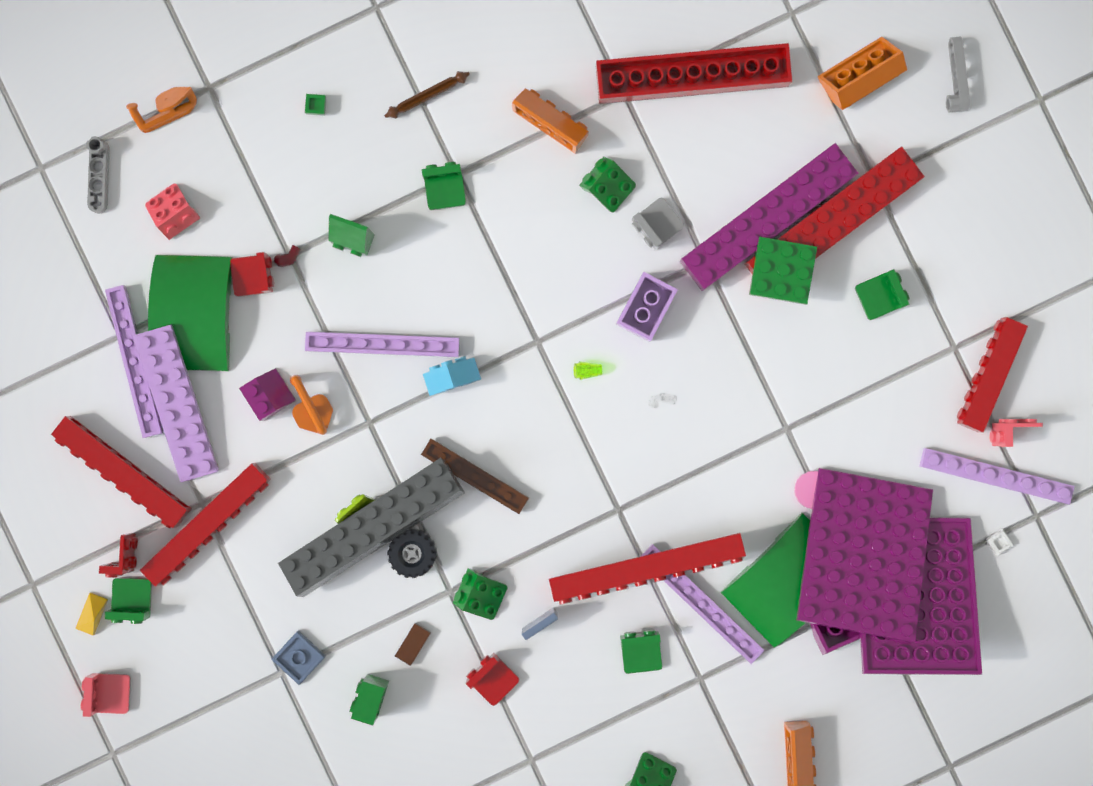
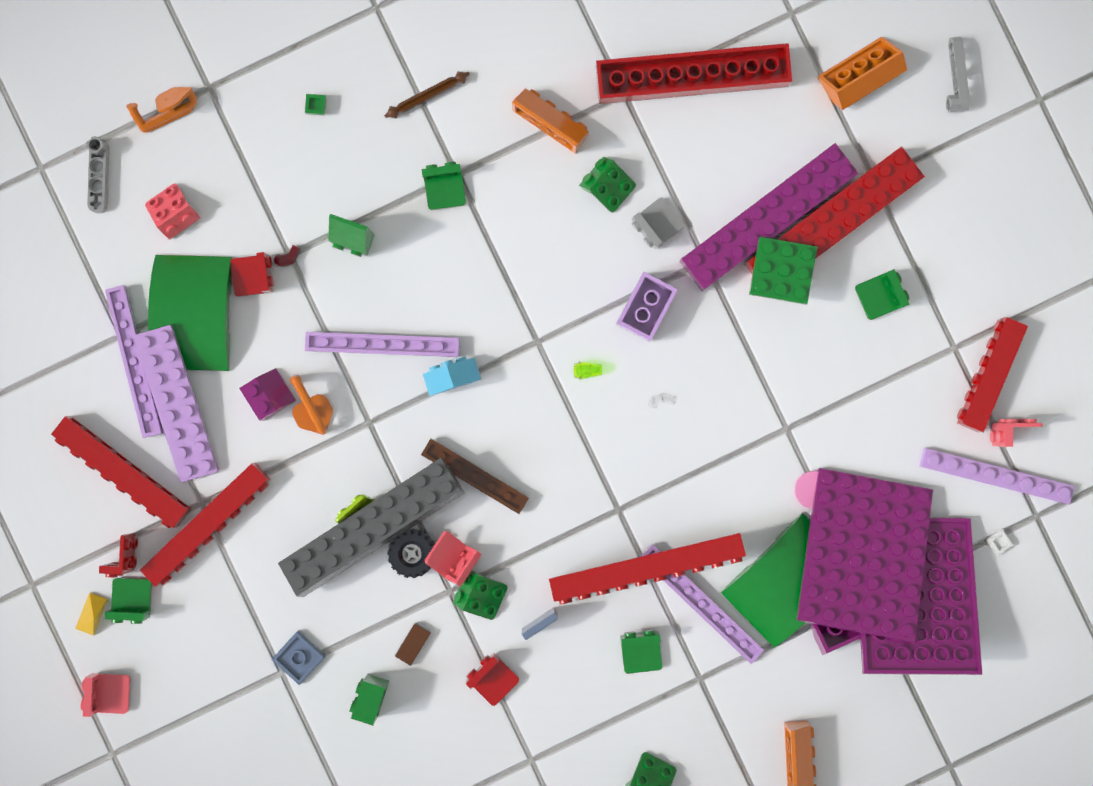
(452, 558): none -> coral bracket

